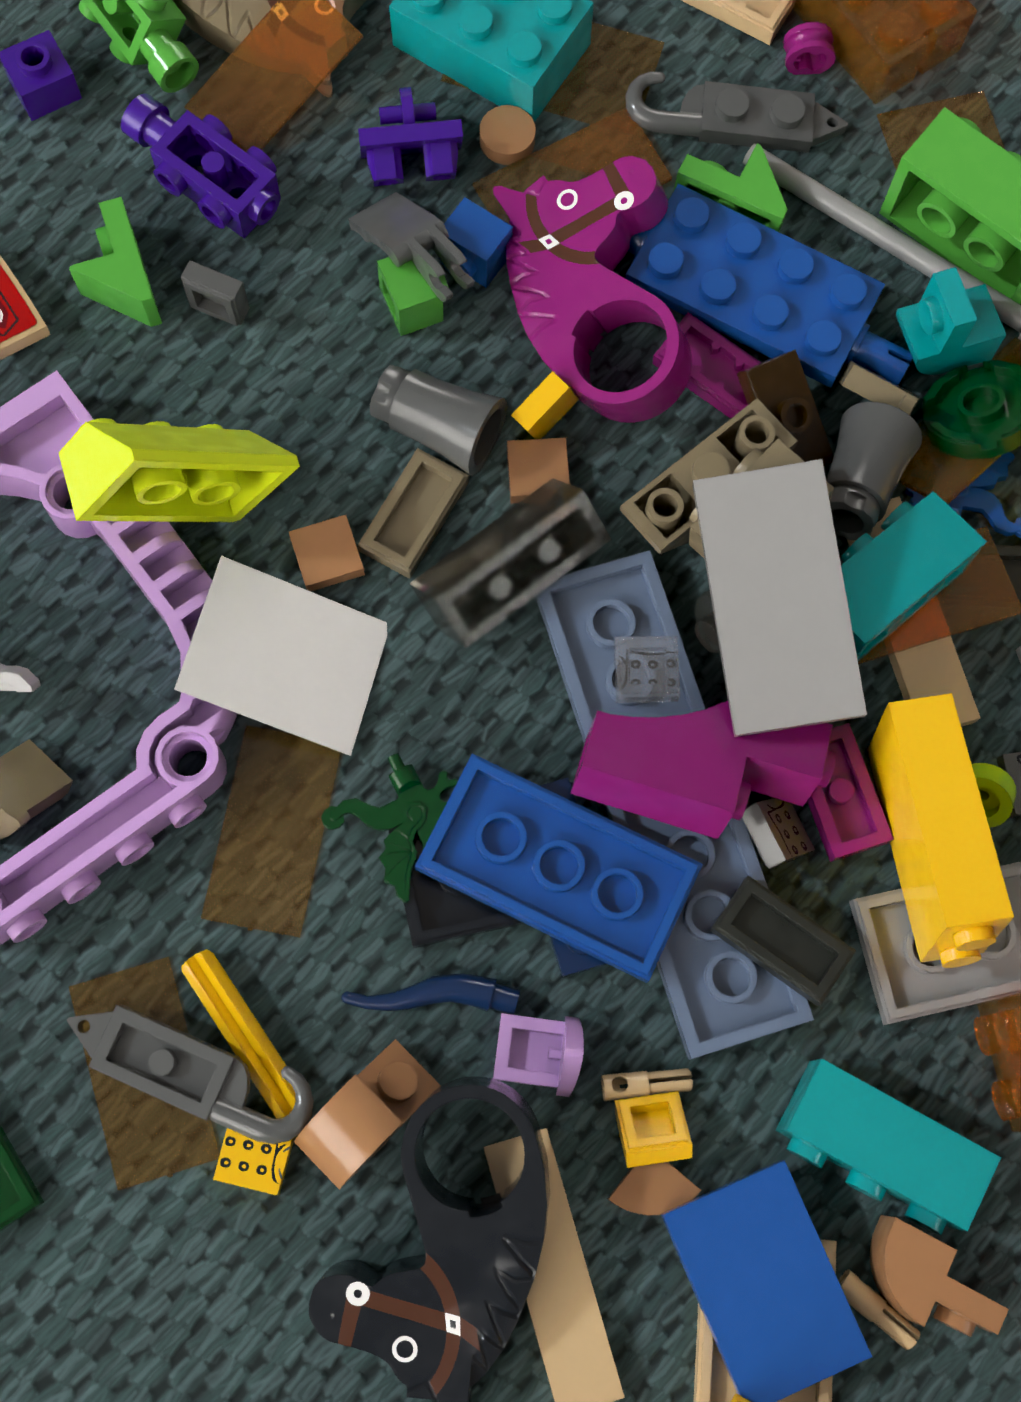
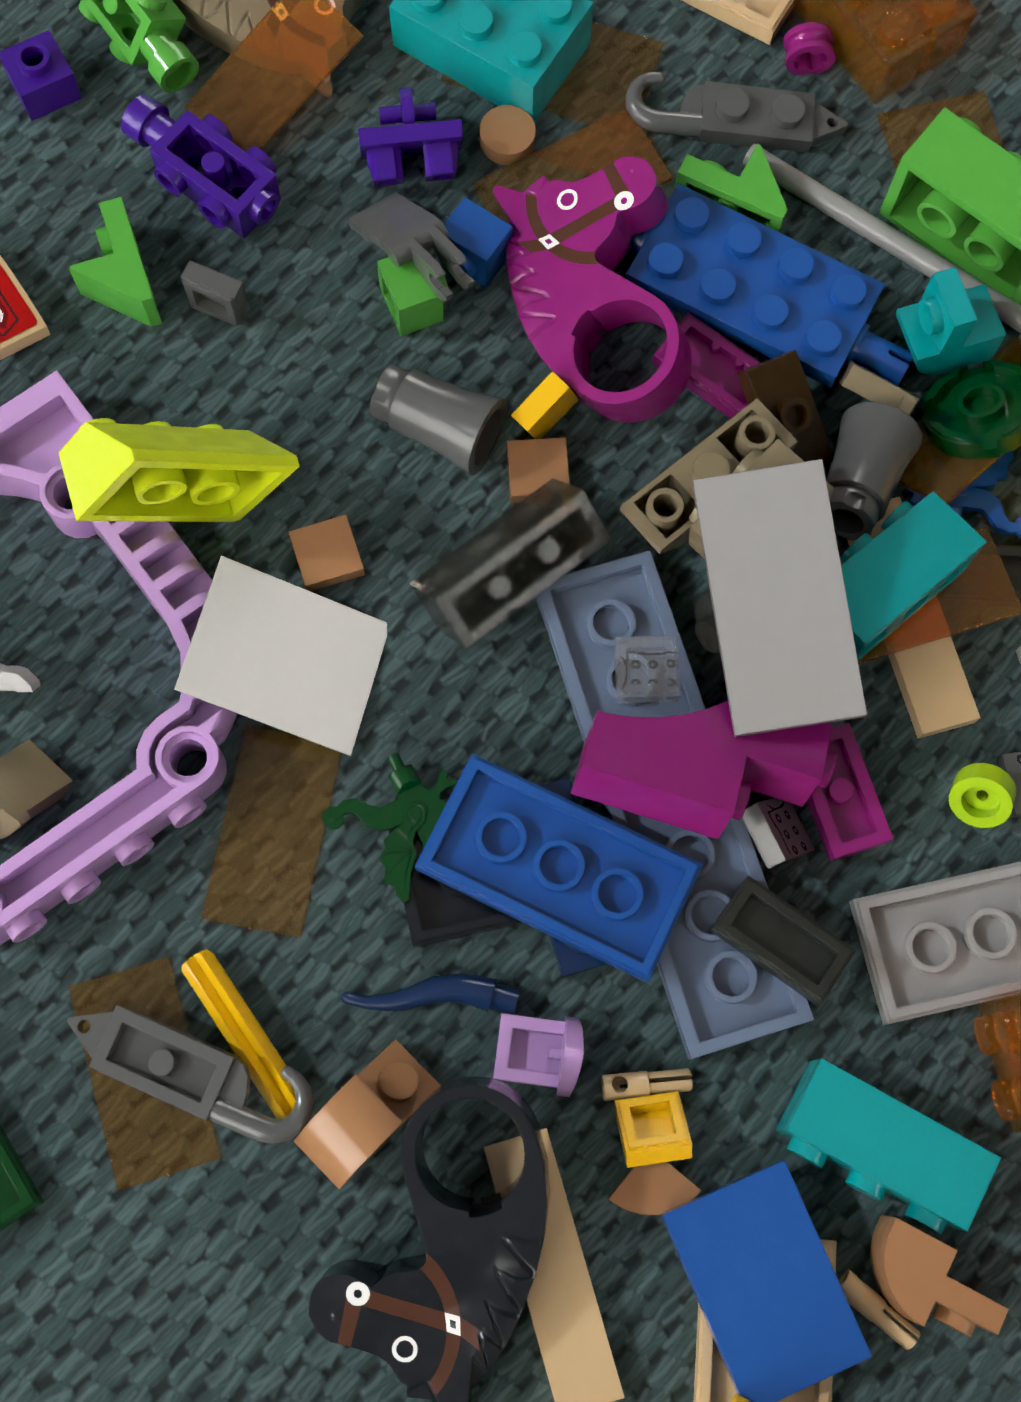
(252, 1163): yellow tile -> none
(413, 513): dark tan tile -> none
(938, 831): yellow brick -> none

